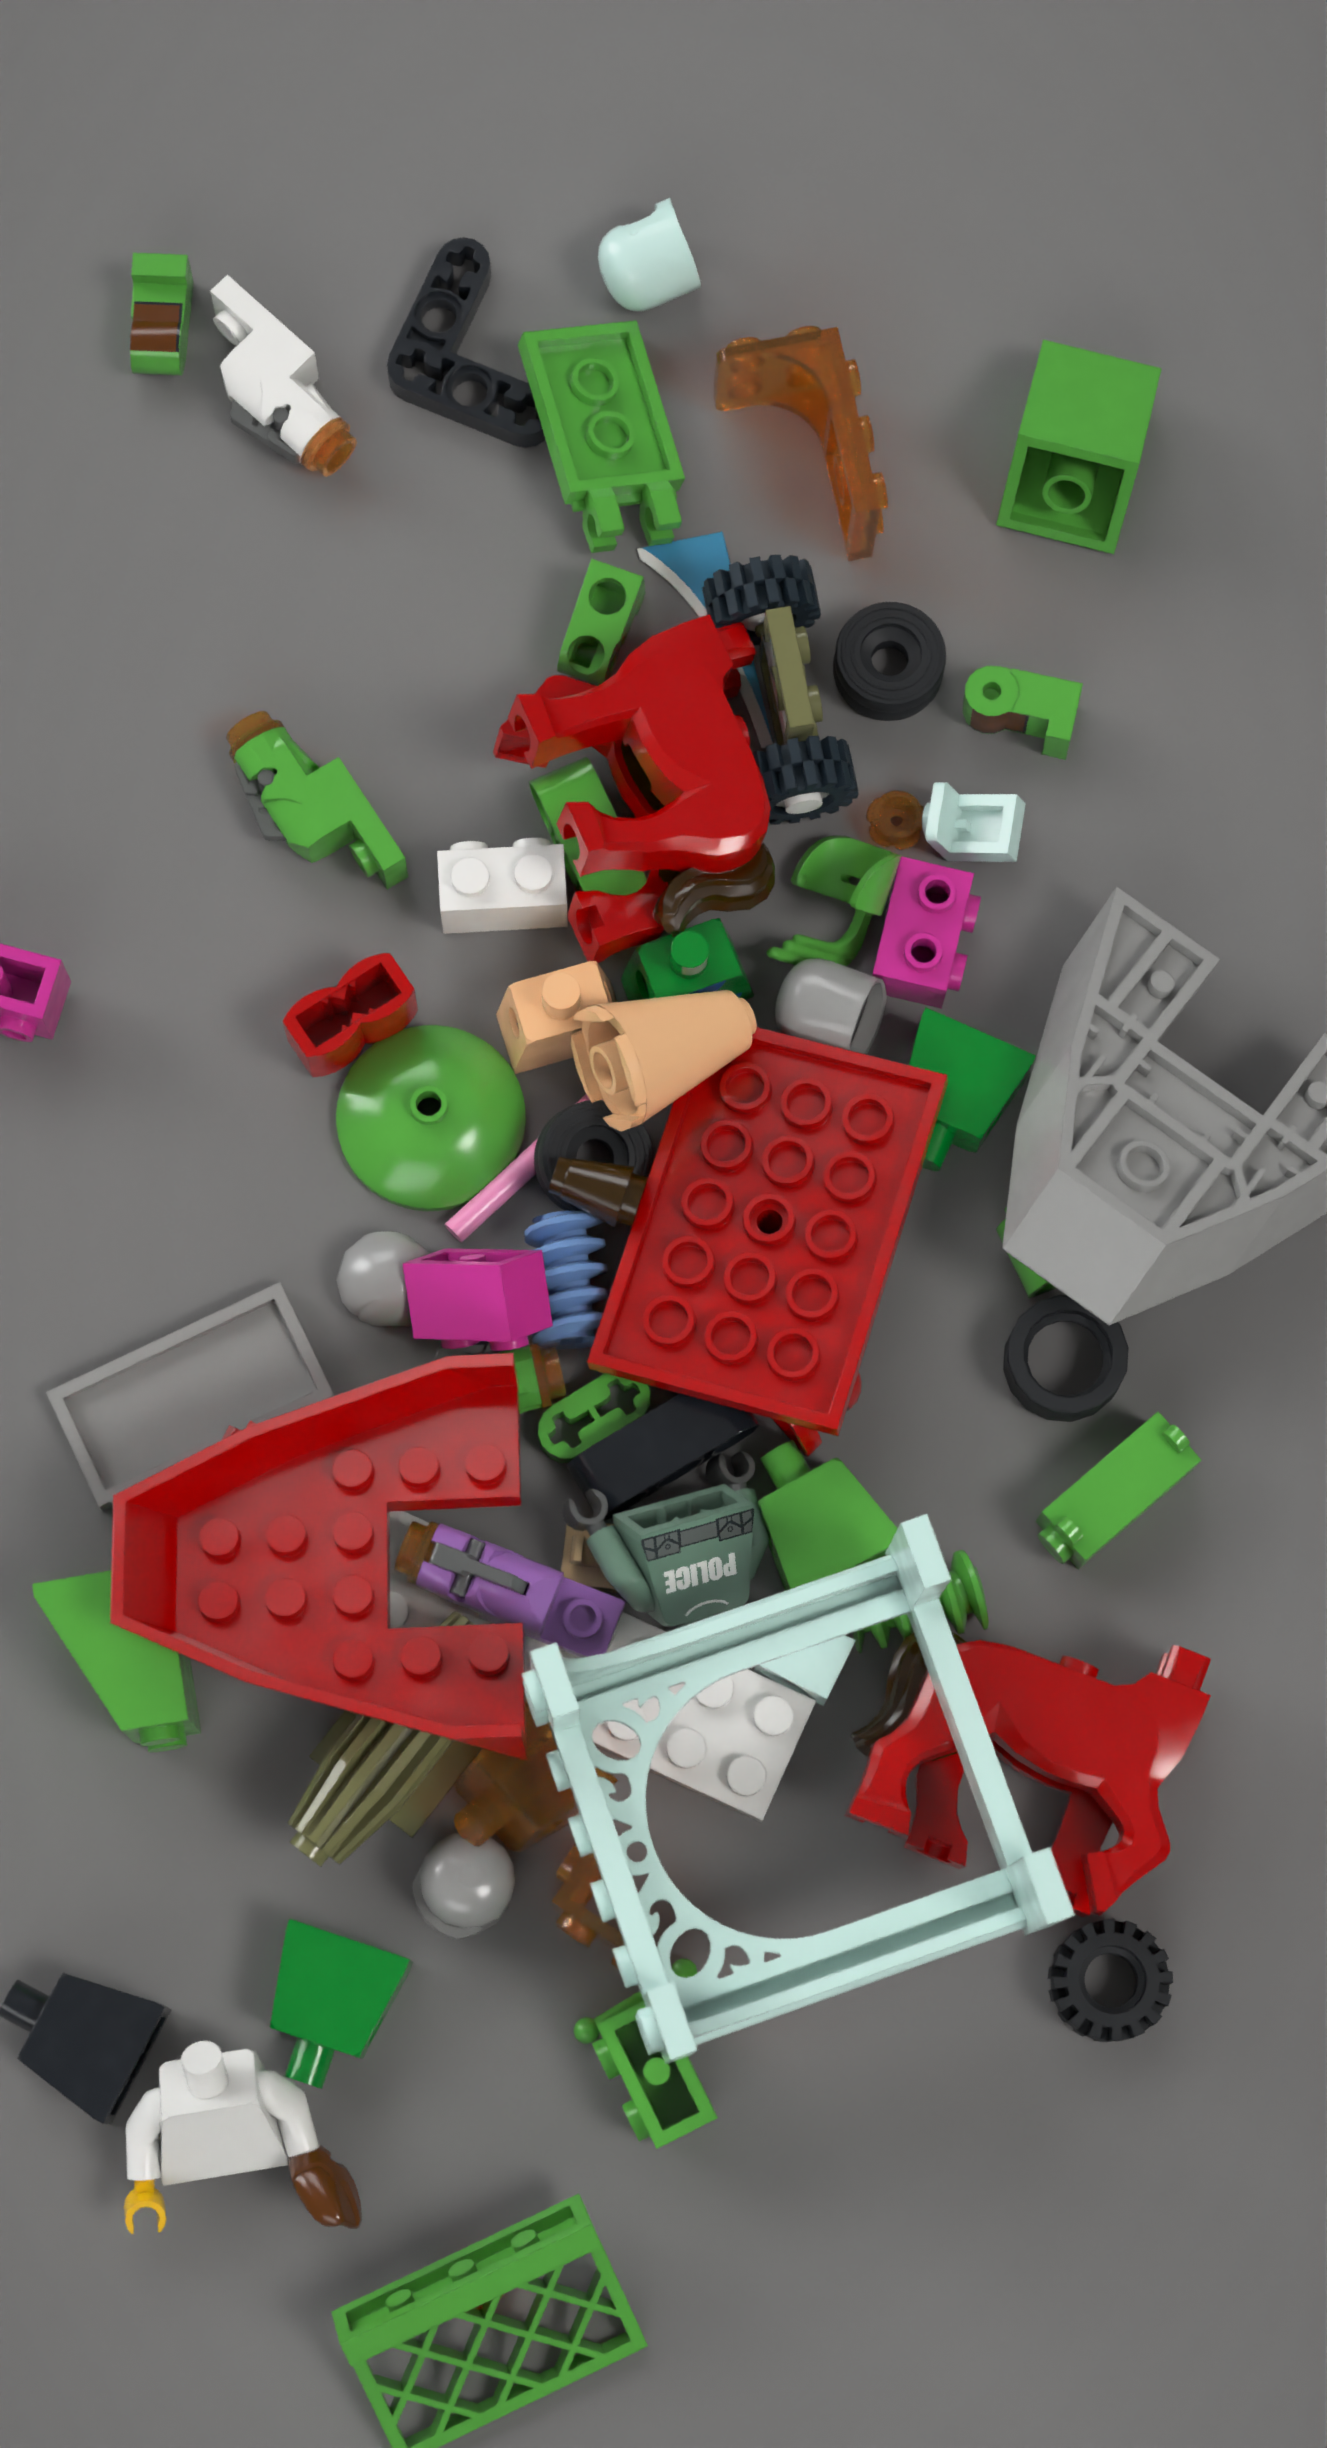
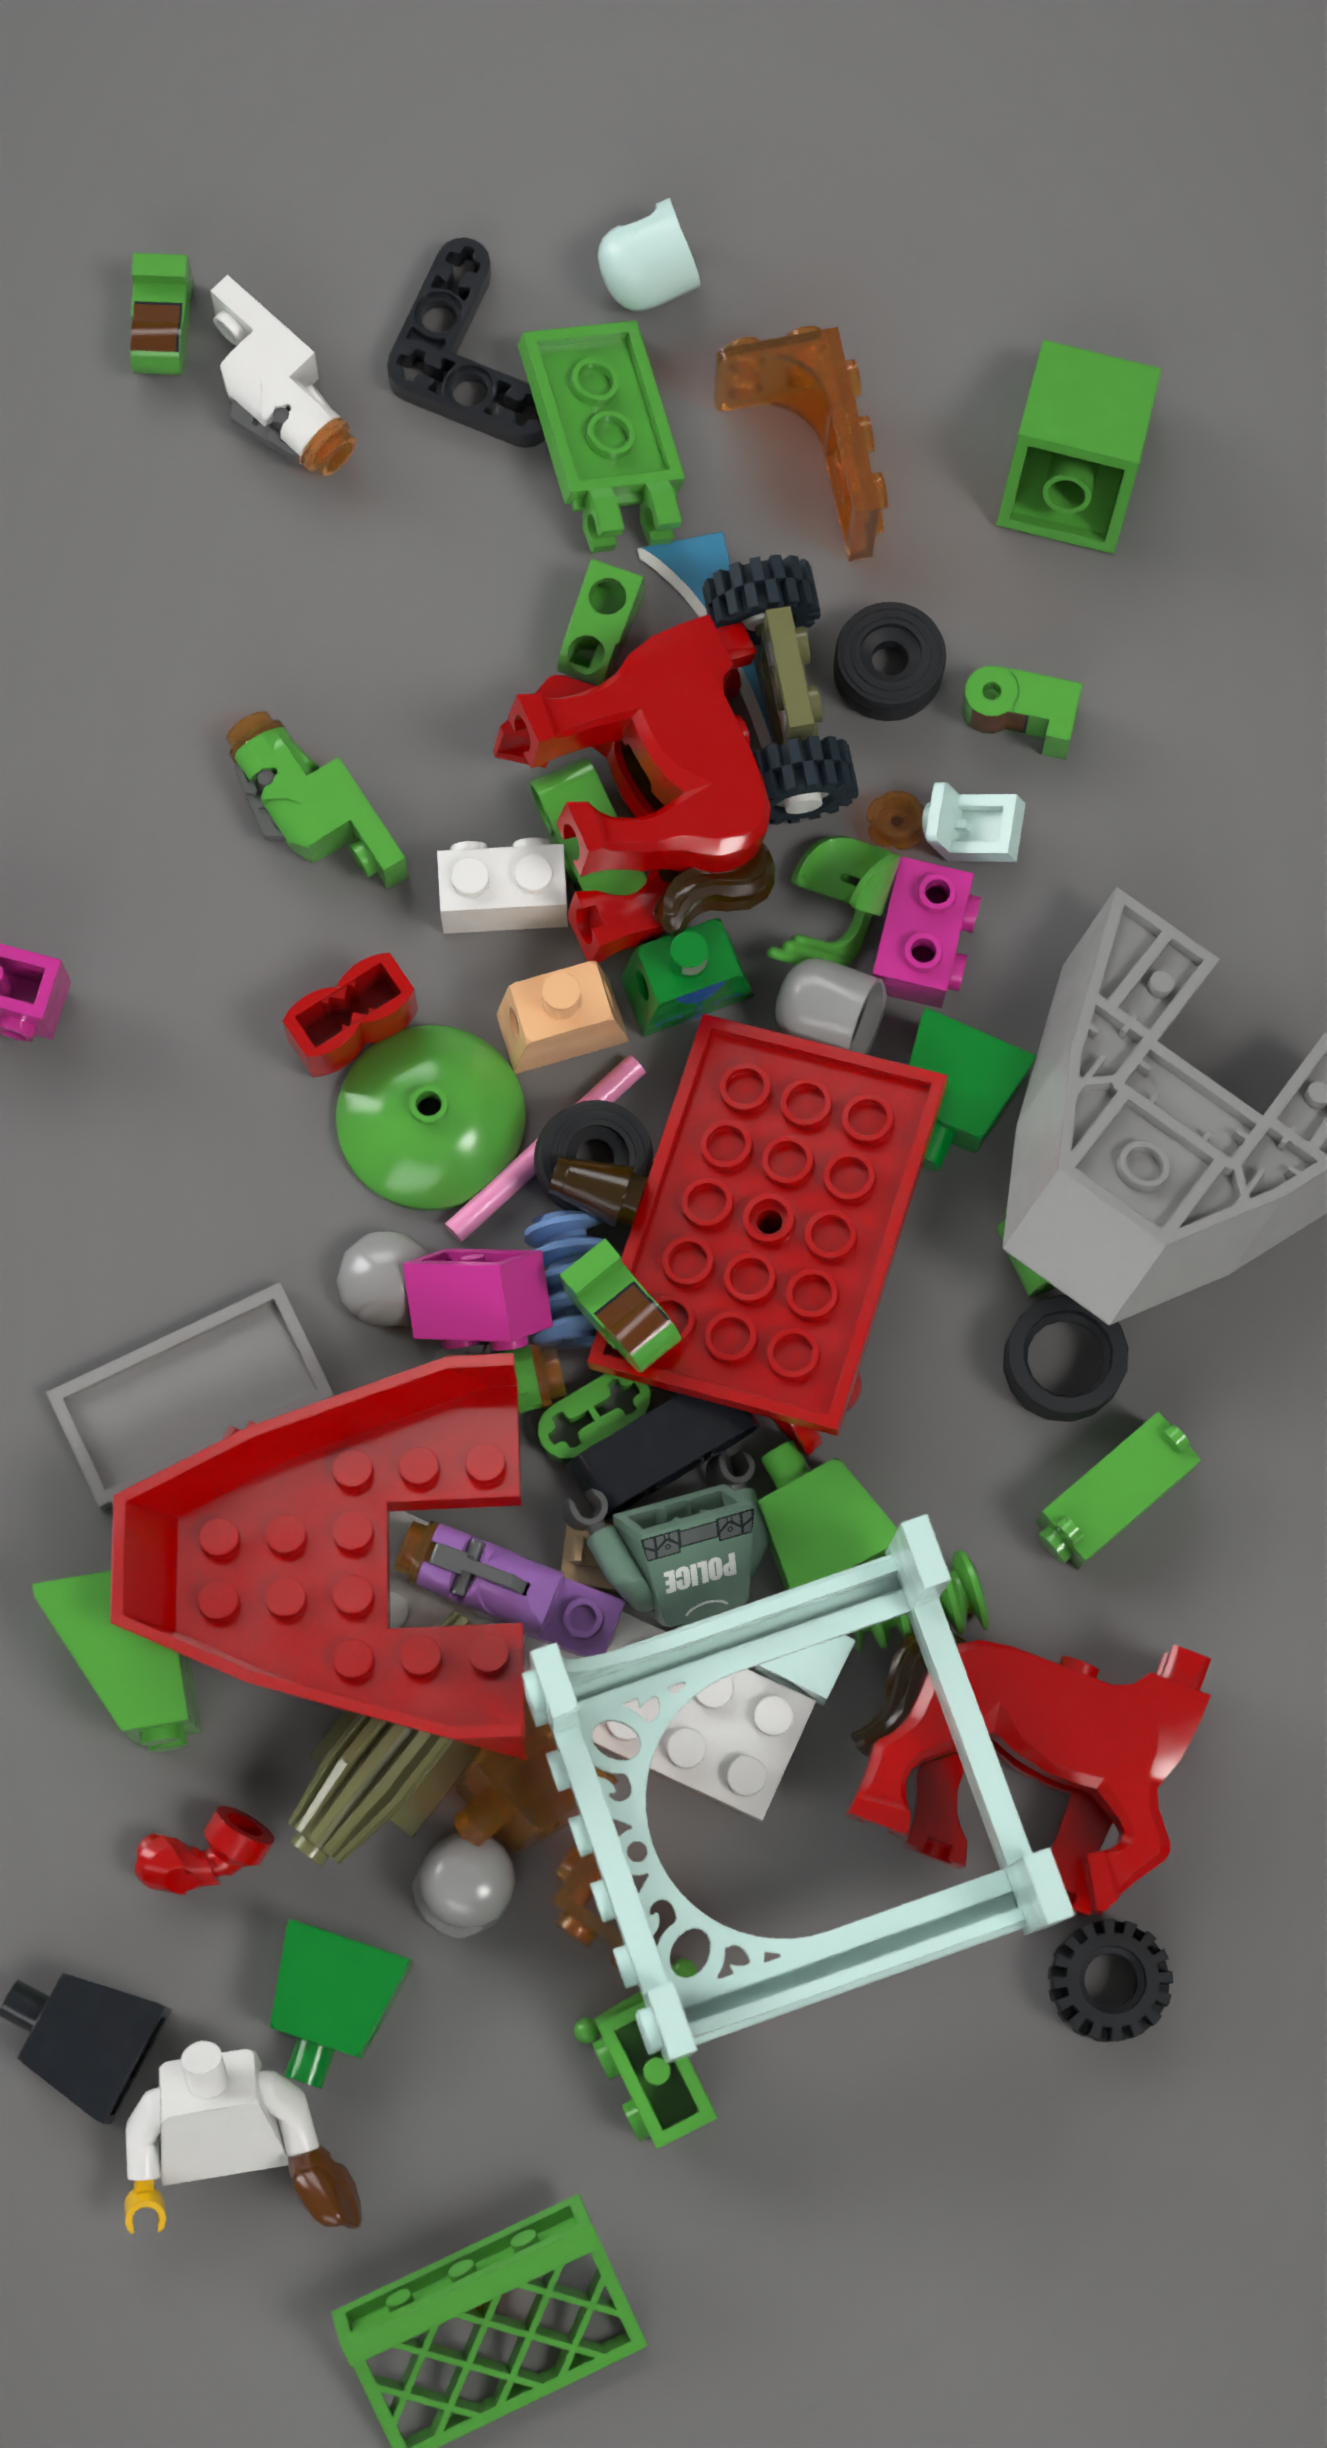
(233, 1842): none -> red arm
(619, 1306): none -> bright green leg
(657, 1049): light nougat cone -> none

